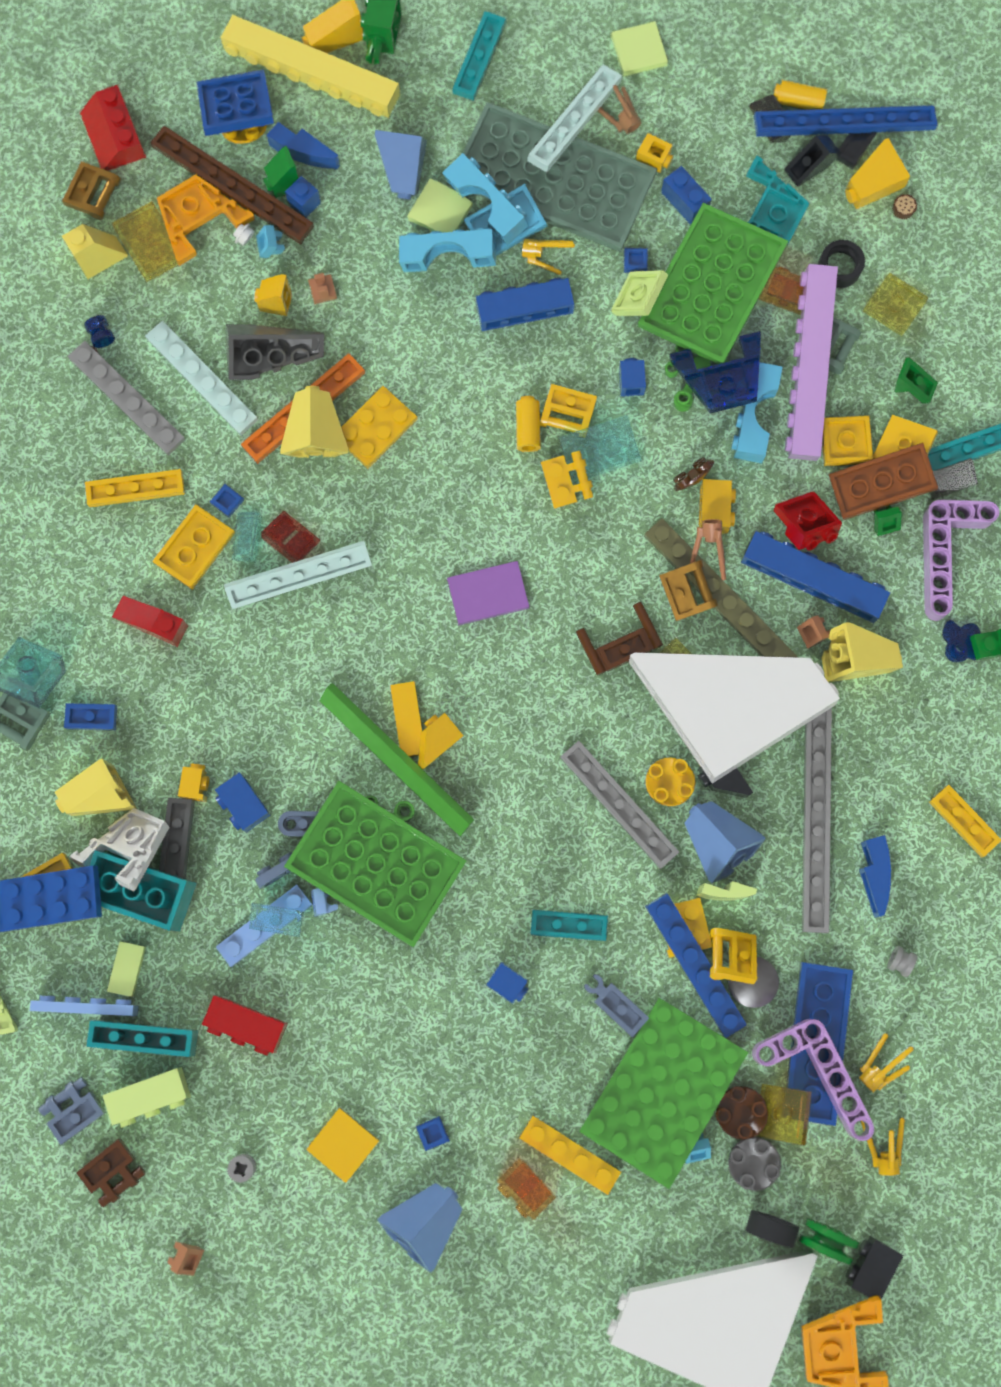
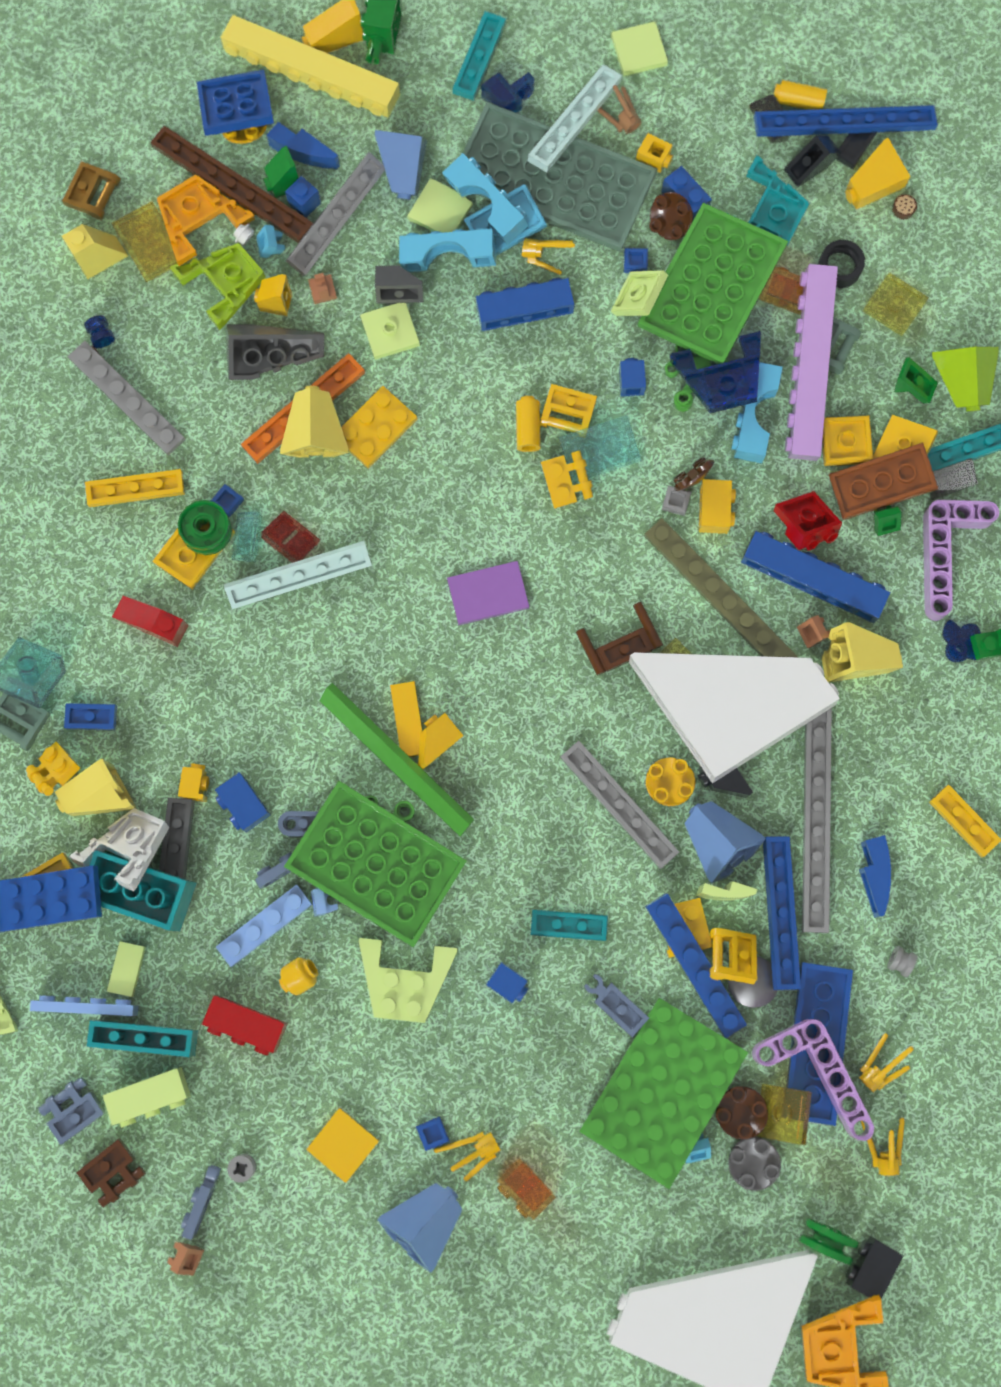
(55, 768): none -> yellow plate
(111, 129): red slope -> none
(197, 515): none -> green wheel
(200, 1198): none -> sand blue plate
(201, 378): light aqua plate -> none
(231, 273): none -> lime wing
(276, 919): clear light blue slope -> none
(298, 976): none -> yellow head
(336, 214): none -> light grey plate
(389, 330): none -> yellowish green plate
(397, 285): none -> dark grey slope
(399, 992): none -> yellowish green wing
(486, 1147): none -> yellow plant
(501, 93): none -> clear blue brick
(570, 1155): yellow plate -> none
(670, 216): none -> reddish brown dish
(676, 501): none -> light grey tile
(681, 594): pearl gold plate -> none
(712, 531): nougat plant -> none
(772, 1229): black tyre -> none
(781, 913): none -> blue plate
(968, 374): none -> lime slope

